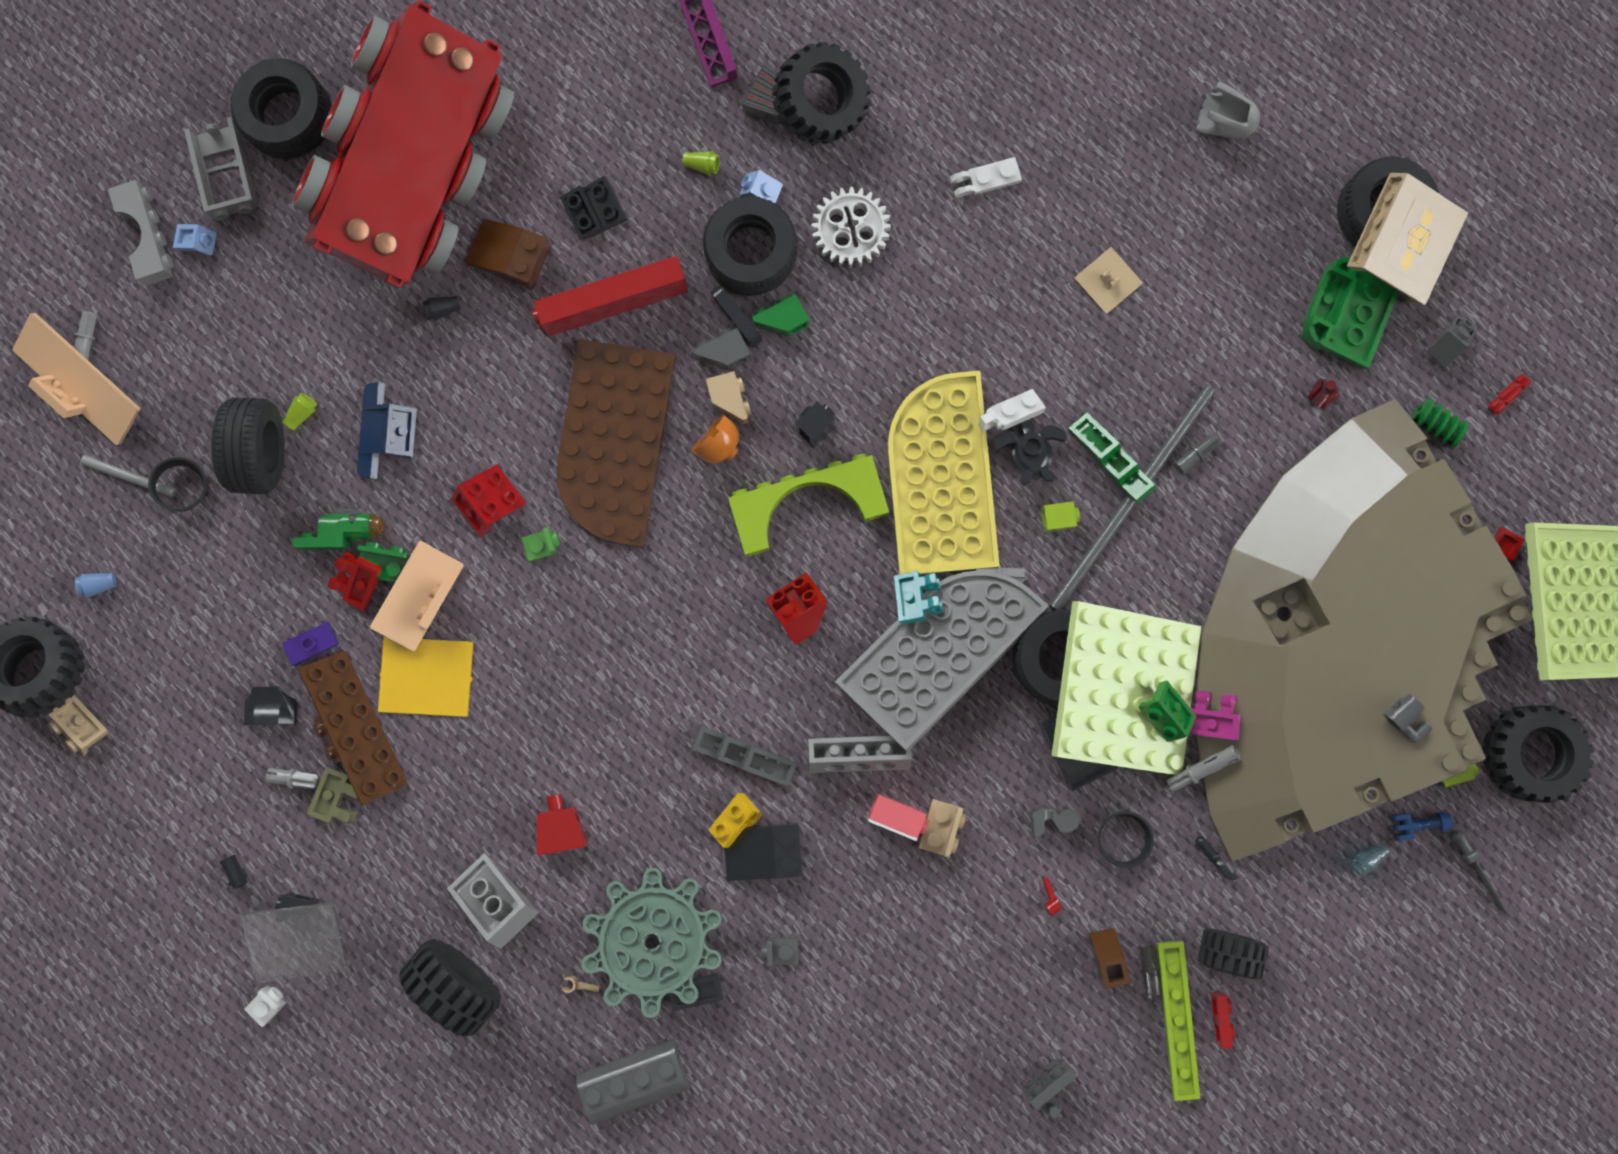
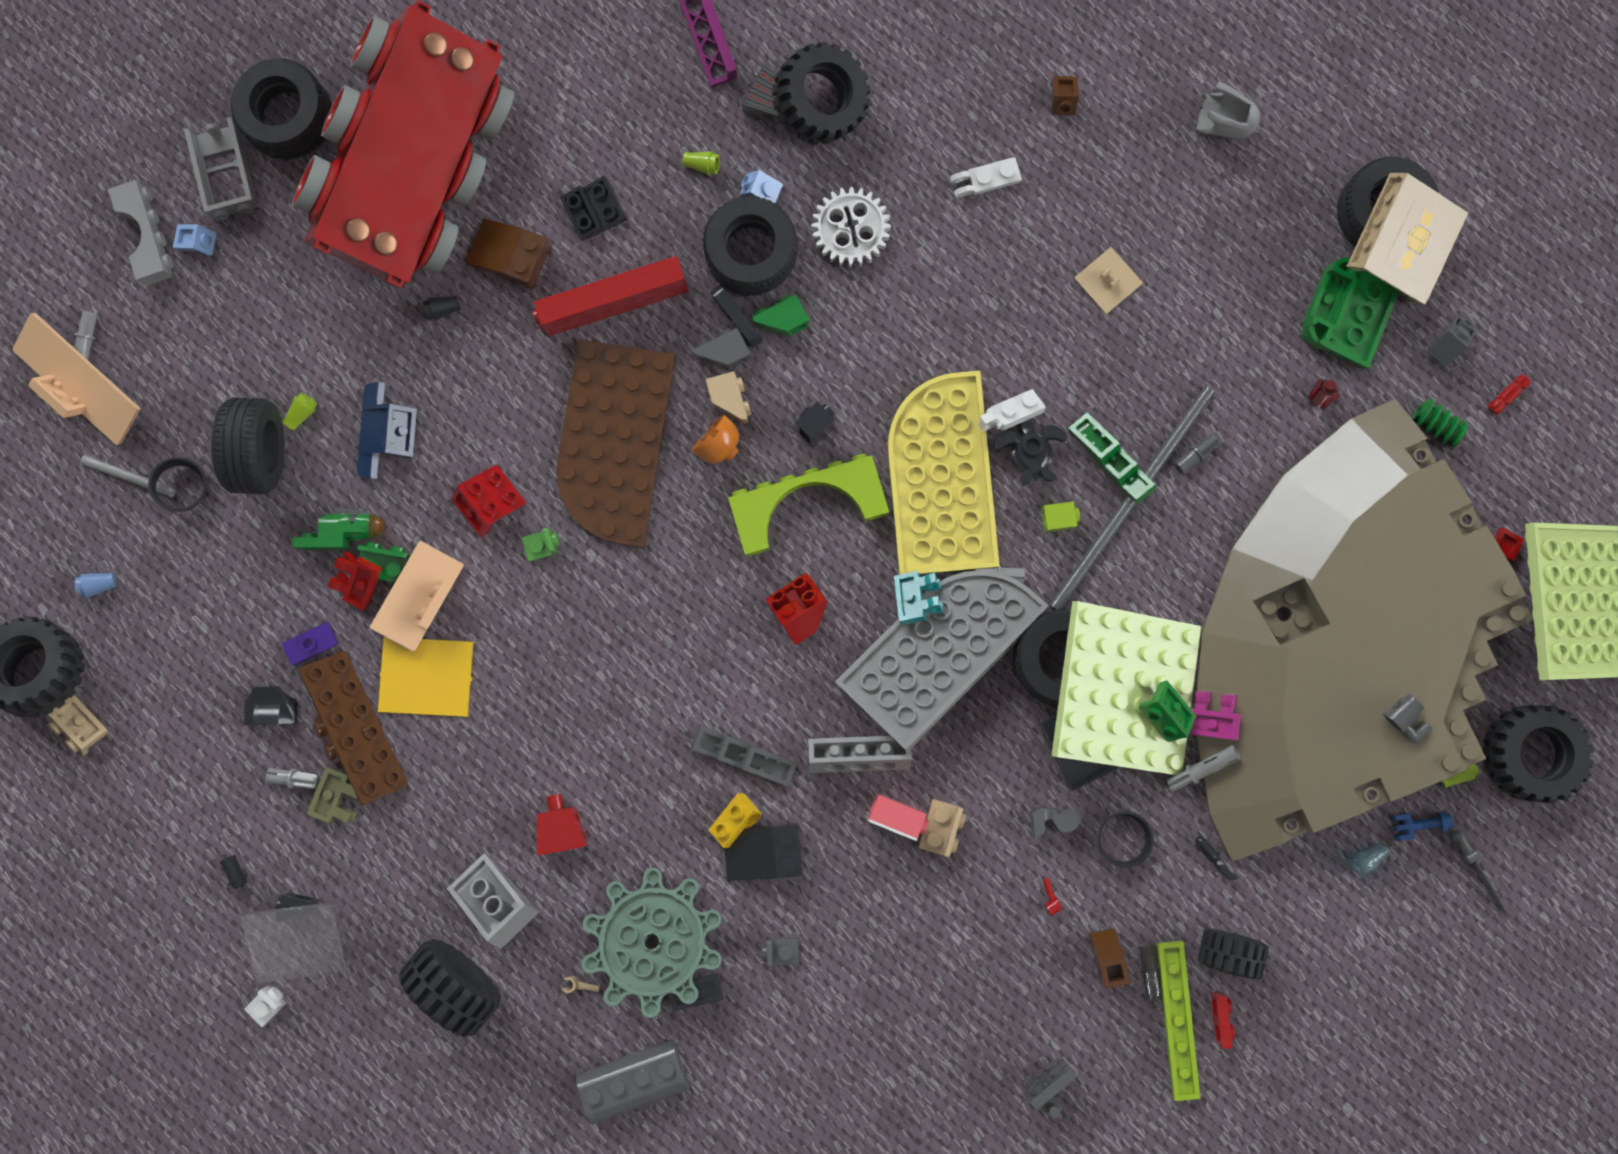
(1064, 95): none -> reddish brown bracket

